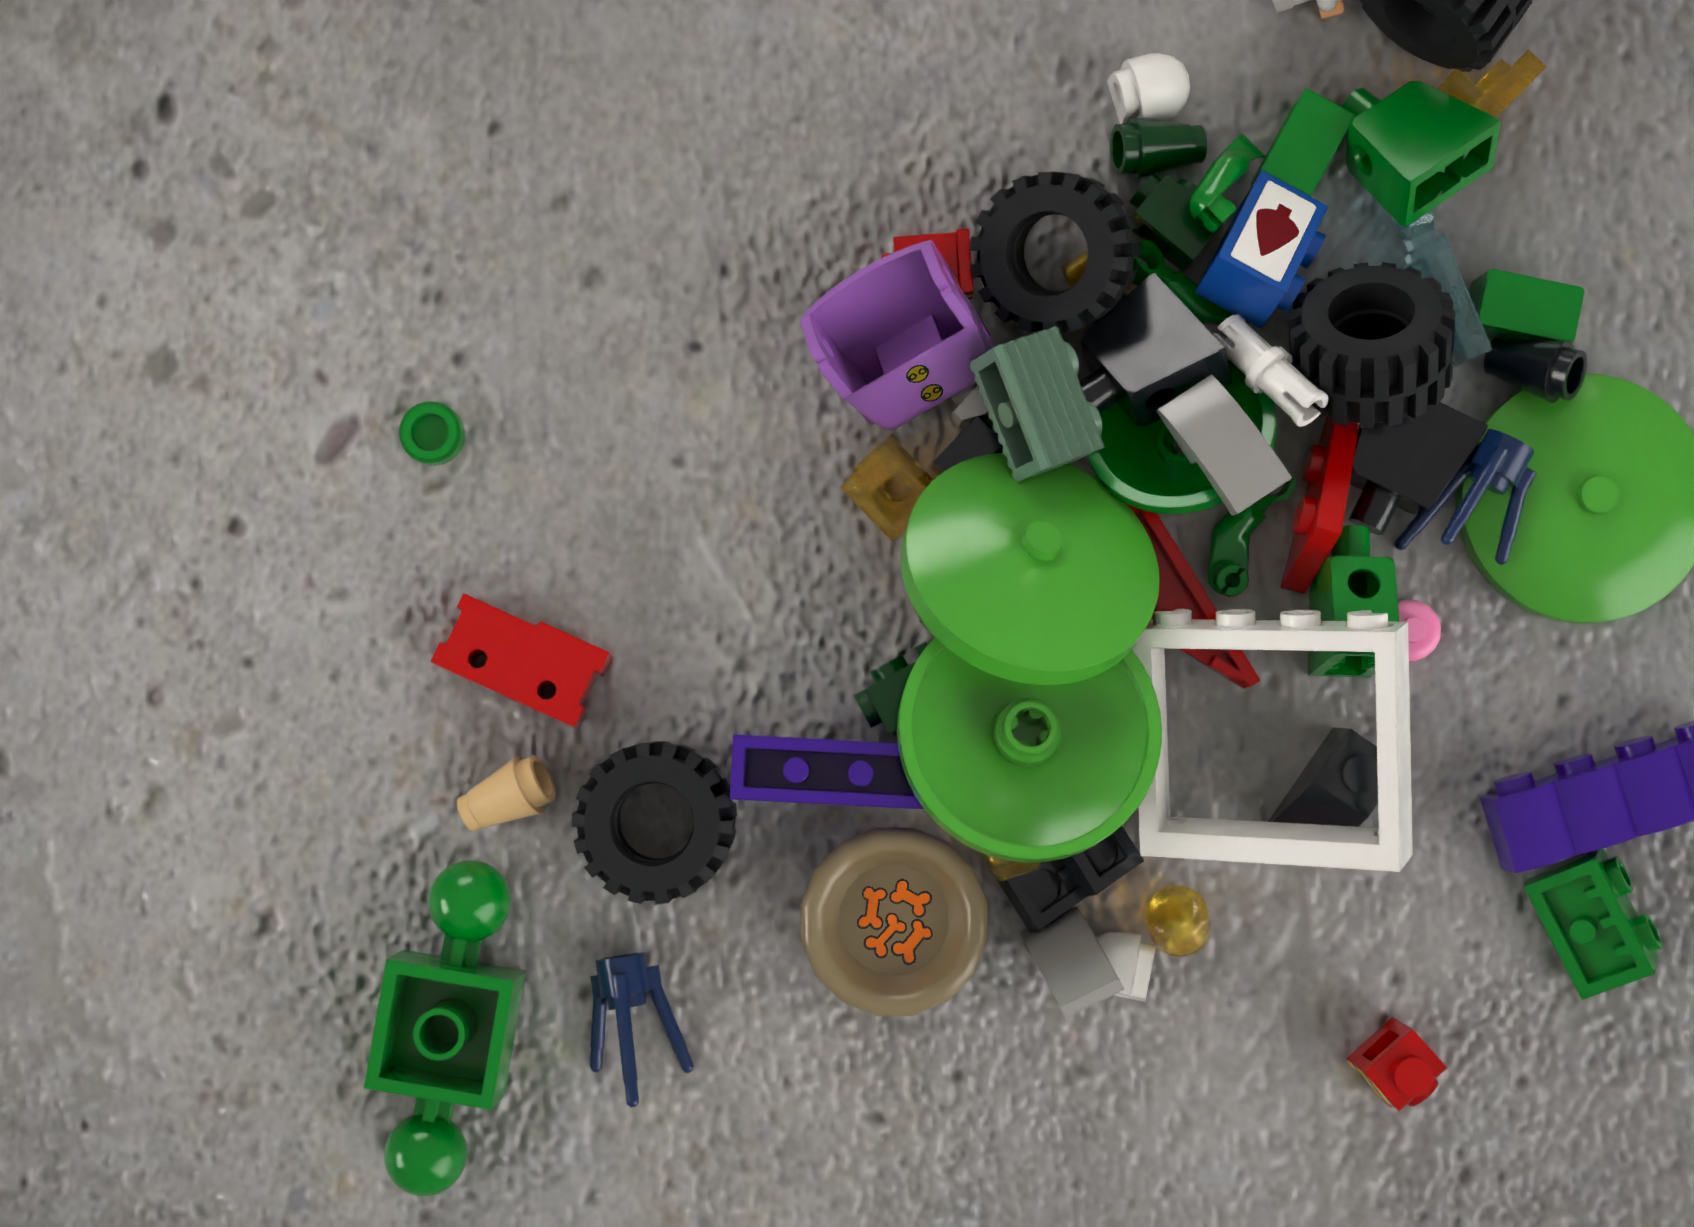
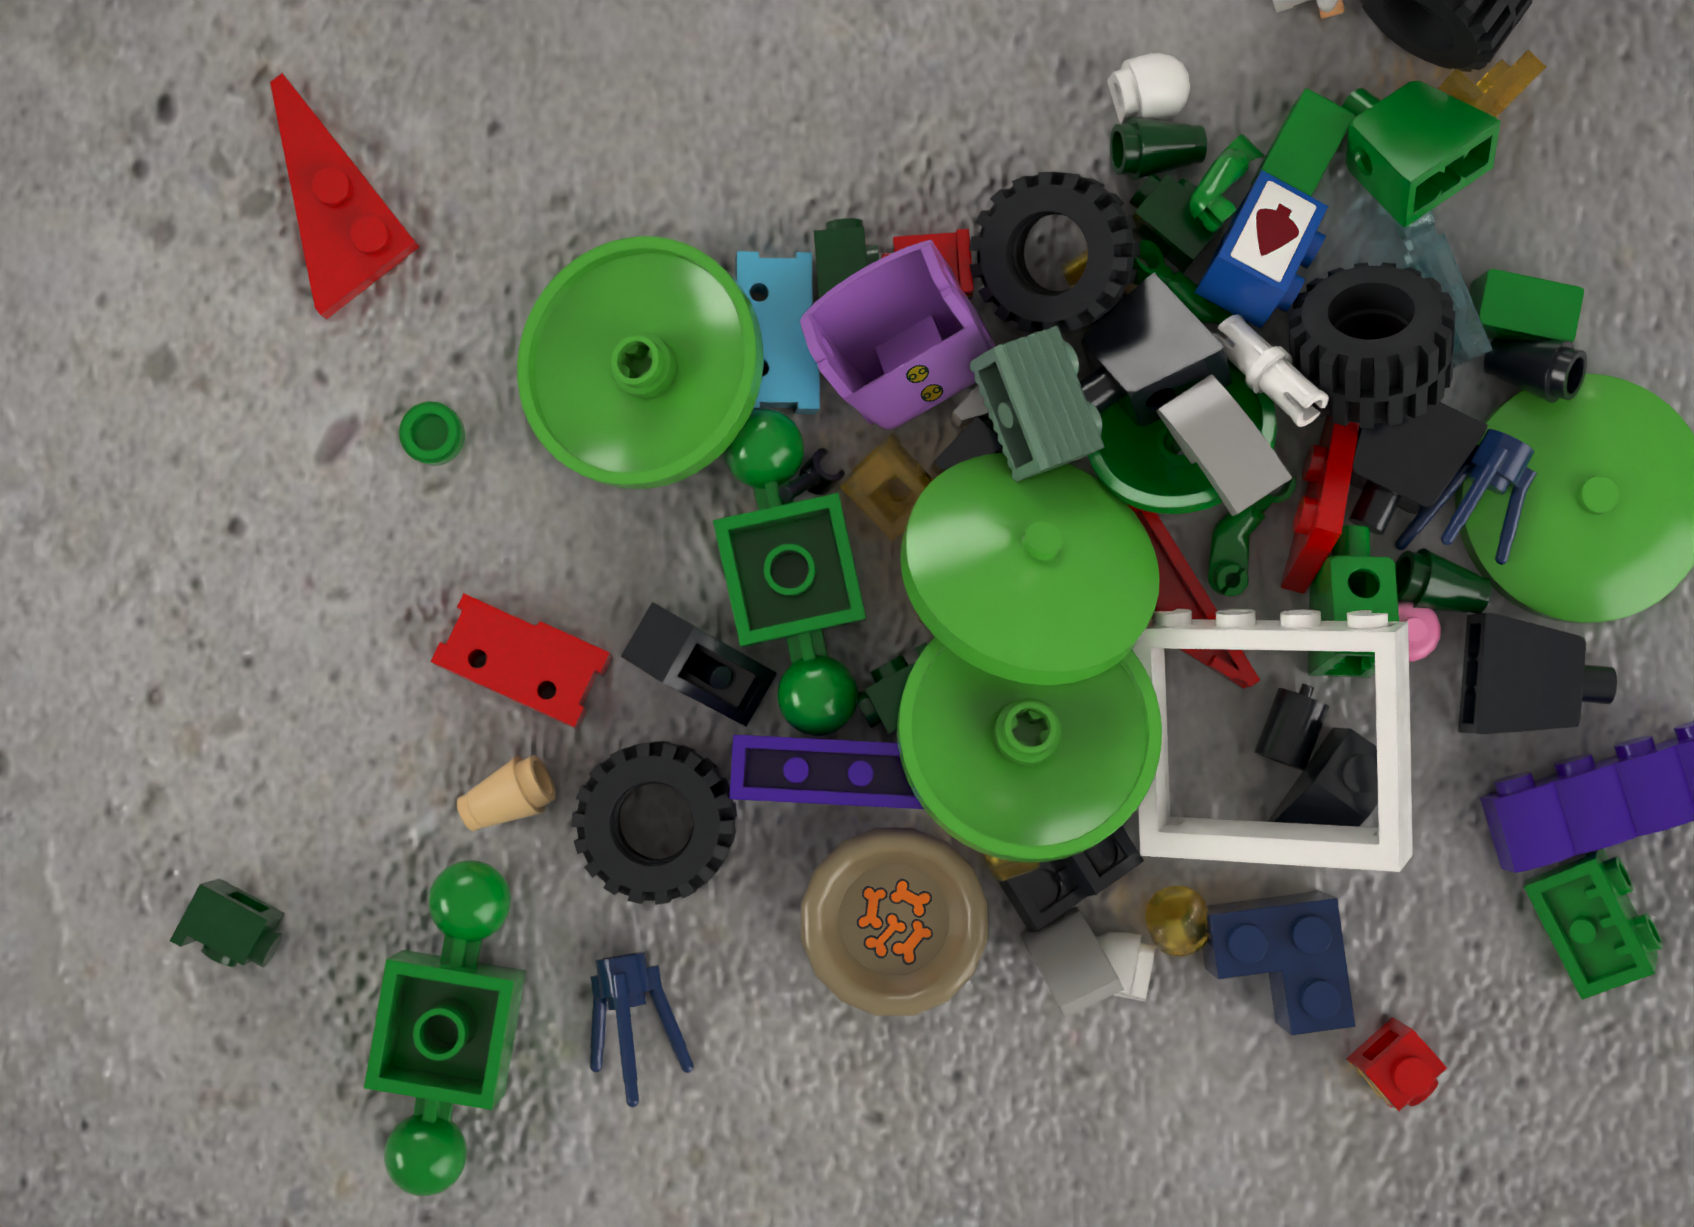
(230, 925): none -> dark green brick
(342, 220): none -> red wing
(640, 362): none -> bright green dish
(698, 664): none -> black slope
(788, 294): none -> medium azure piece
(790, 574): none -> green brick
(811, 479): none -> black hand
(841, 252): none -> dark green brick
(1292, 727): none -> black piece
(1300, 948): none -> dark blue brick
(1440, 584): none -> dark green cone
(1526, 677): none -> black torso

